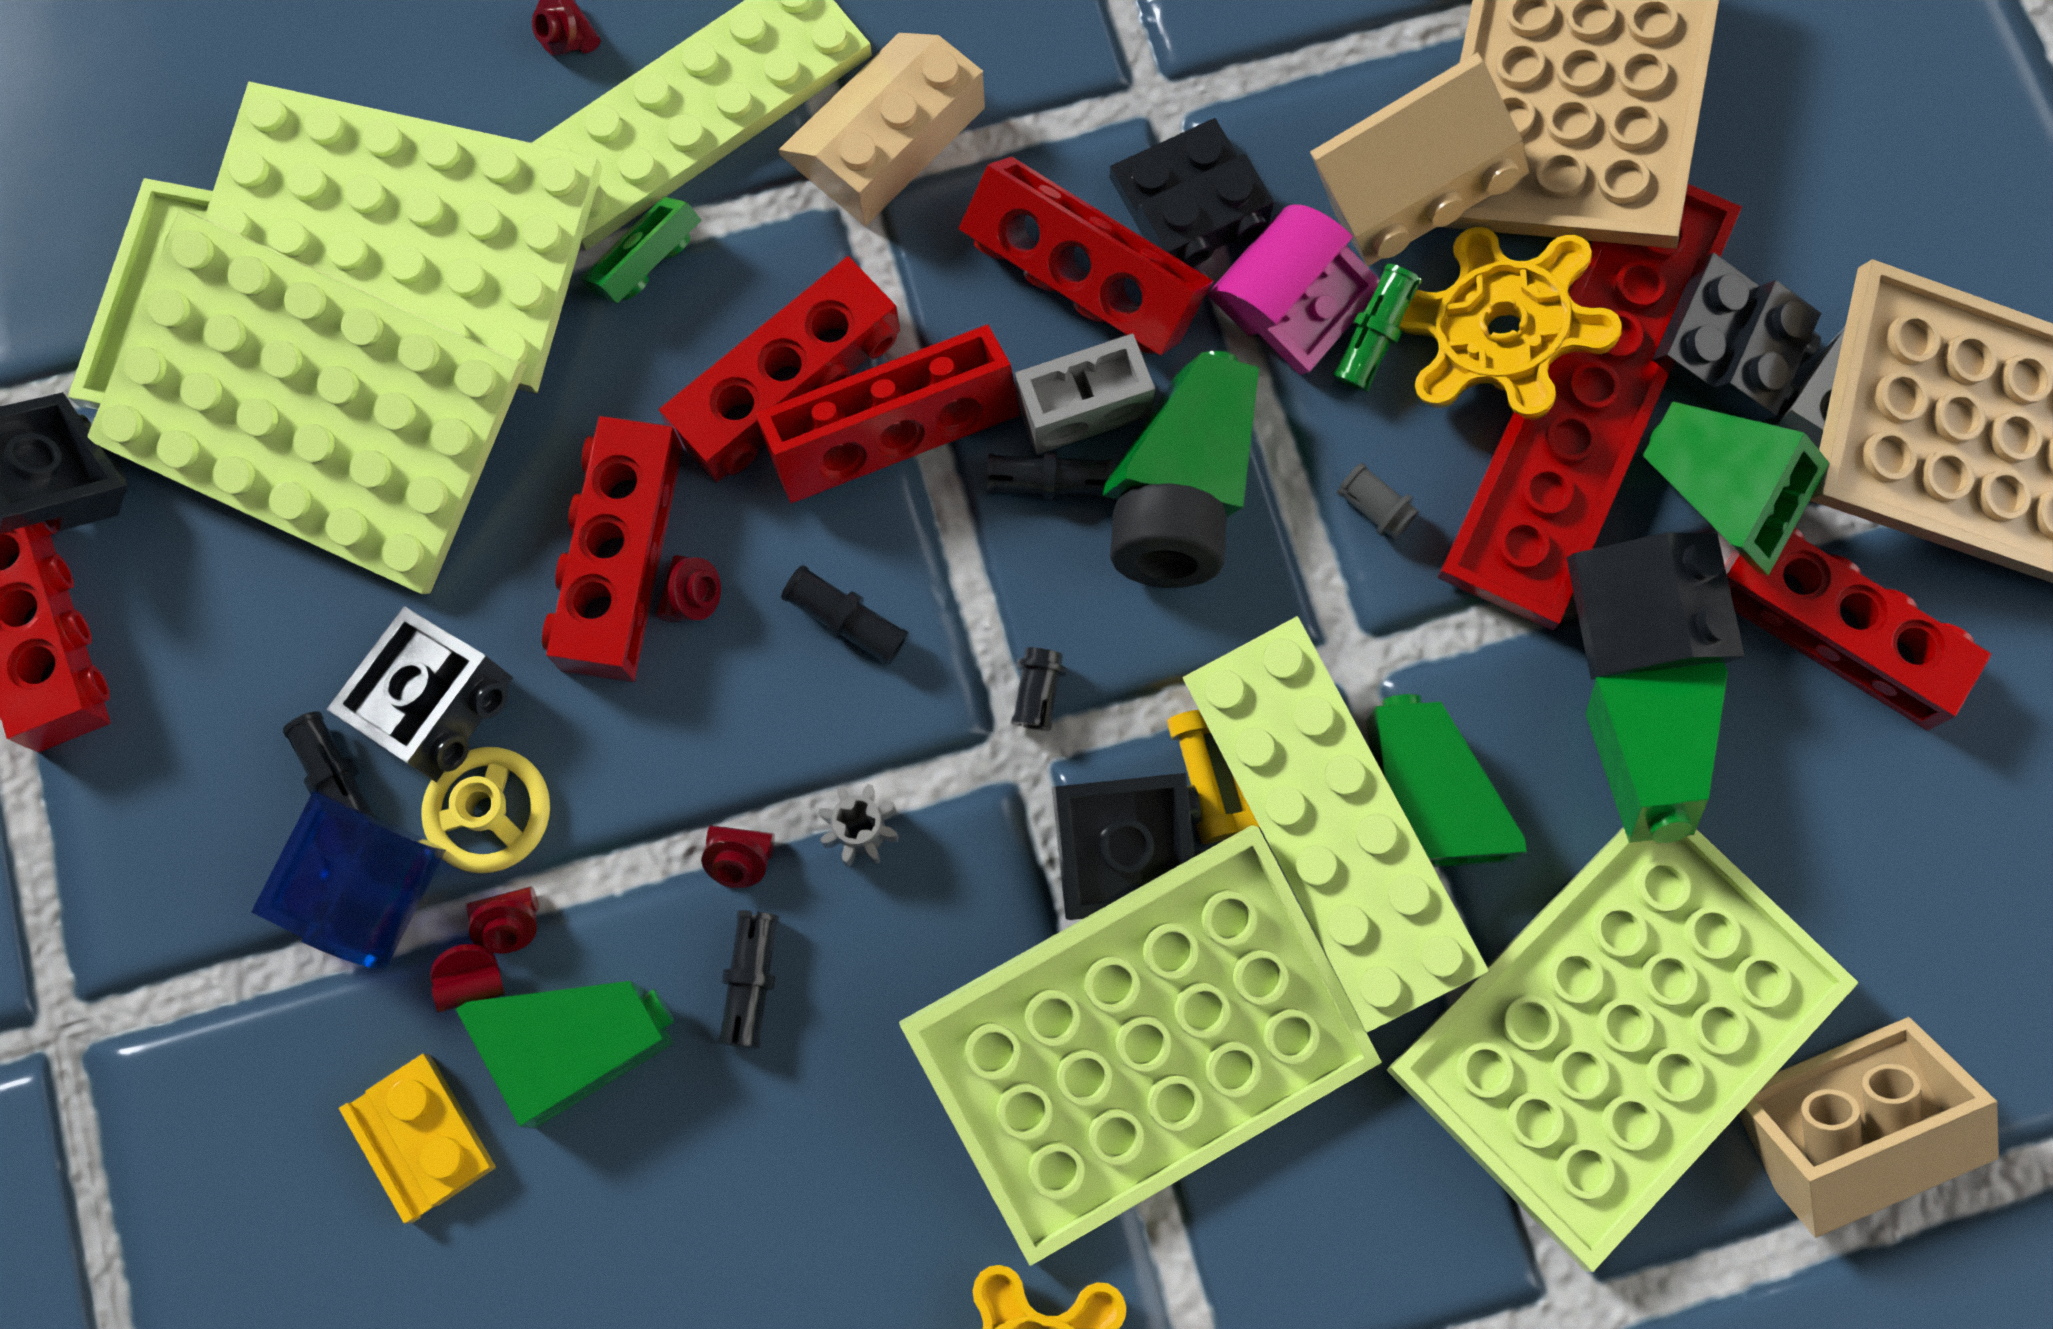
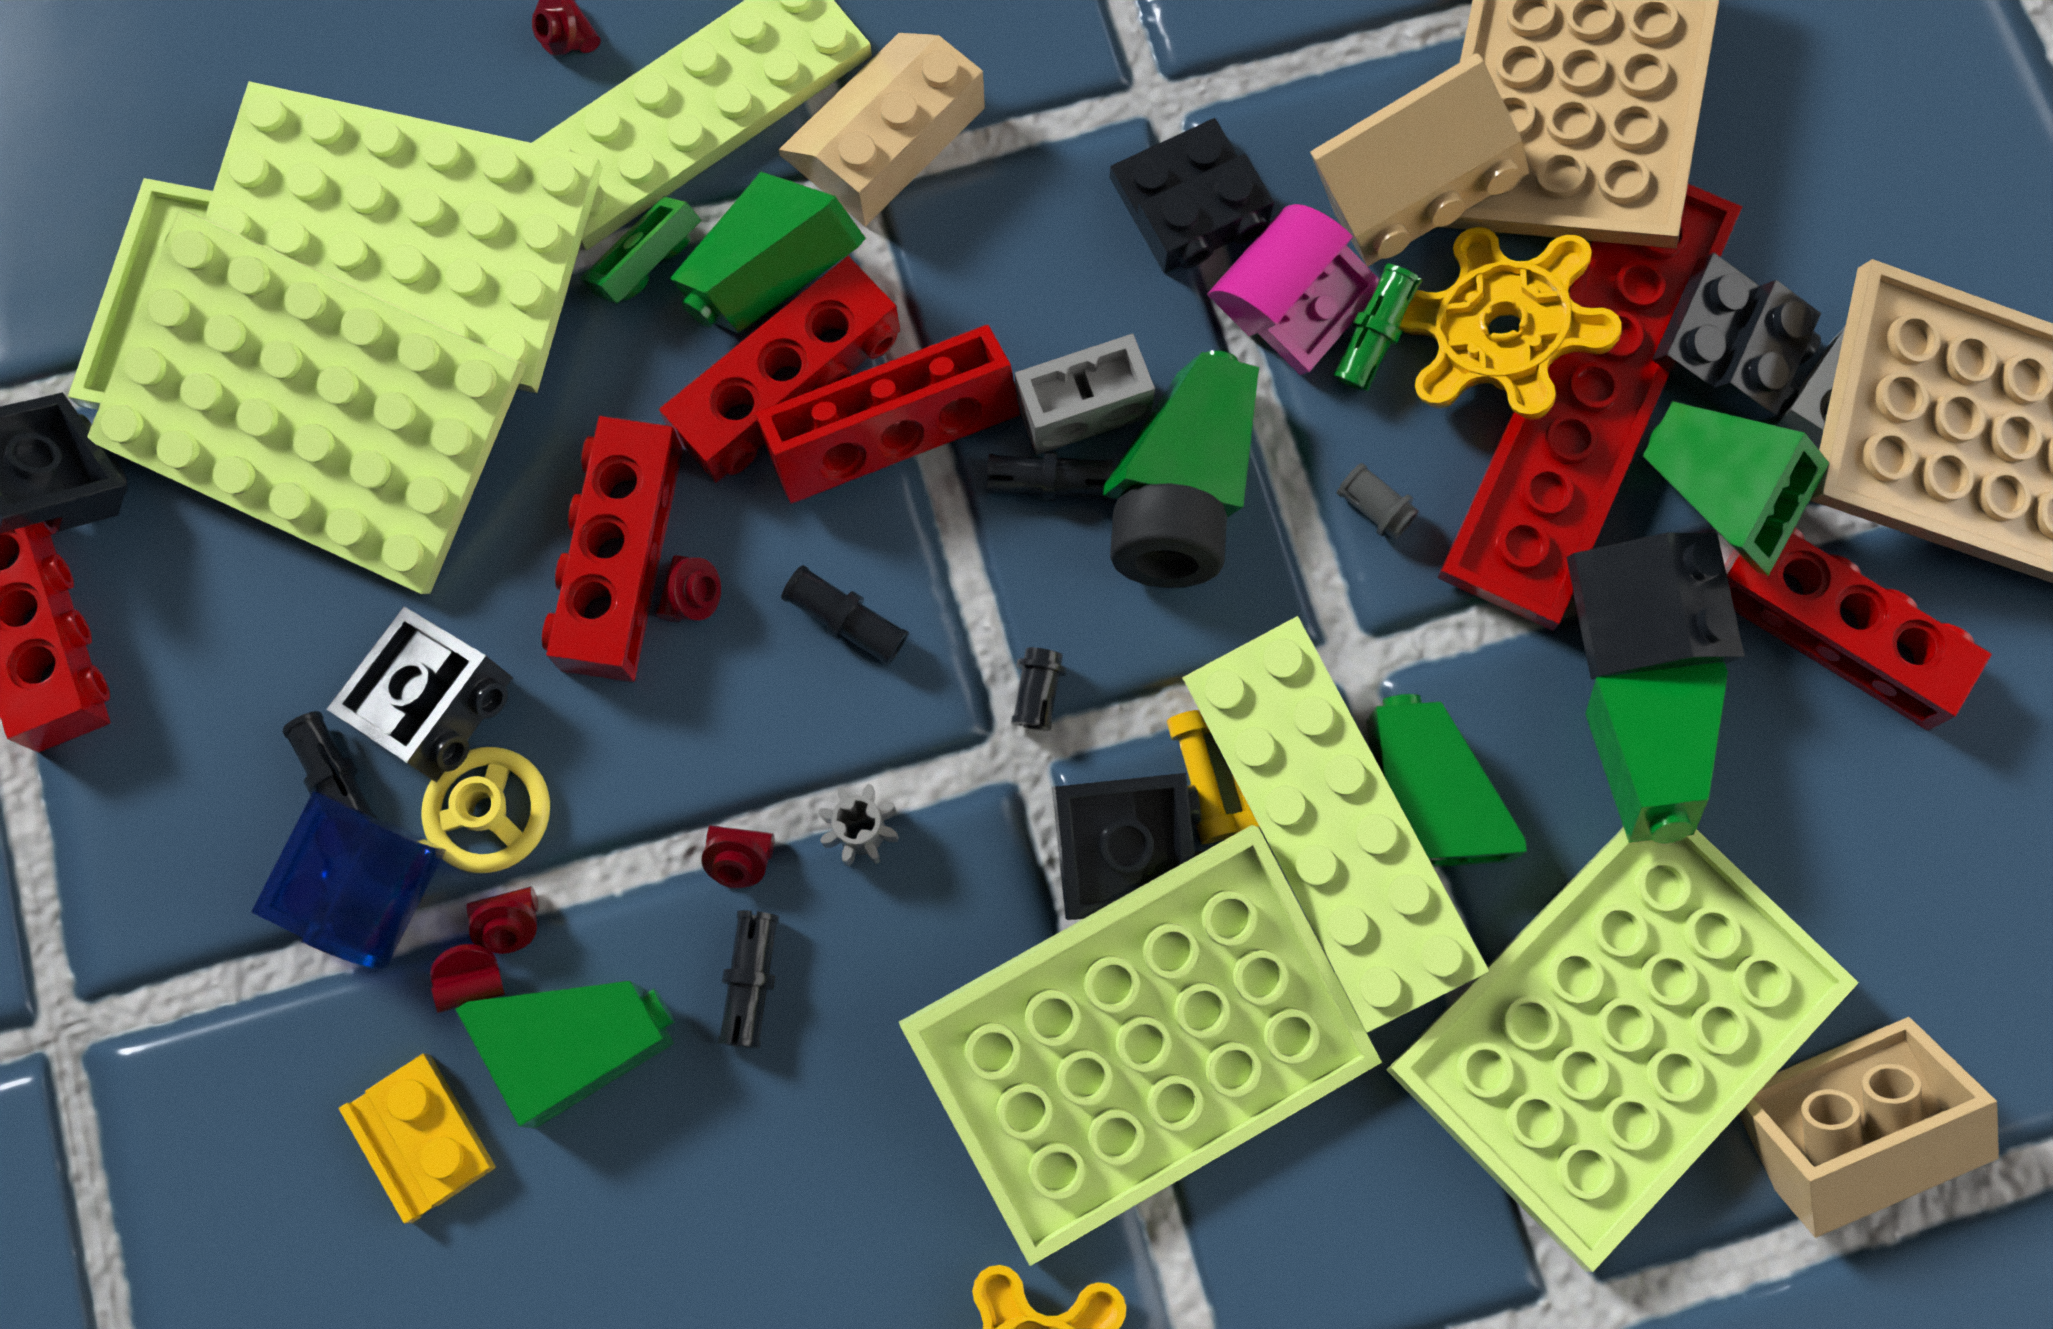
(764, 252): none -> green slope
(1168, 285): red brick -> none

